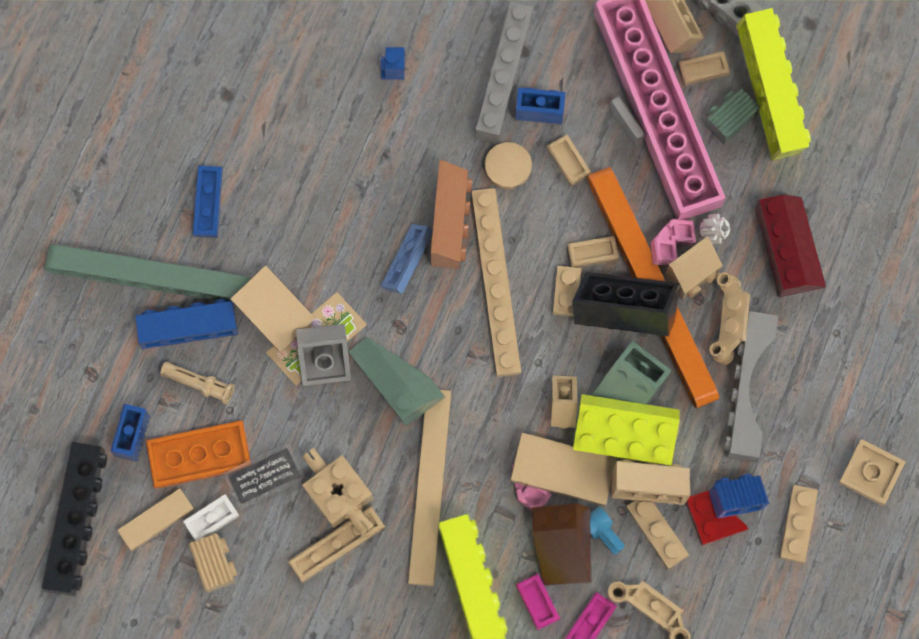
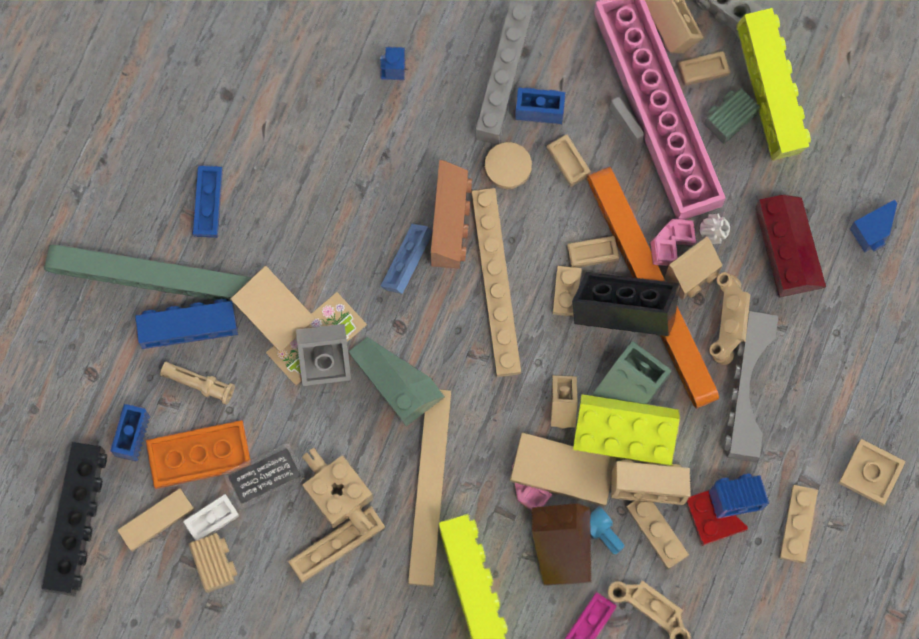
(537, 602): dark pink tile -> none
(874, 227): none -> blue slope

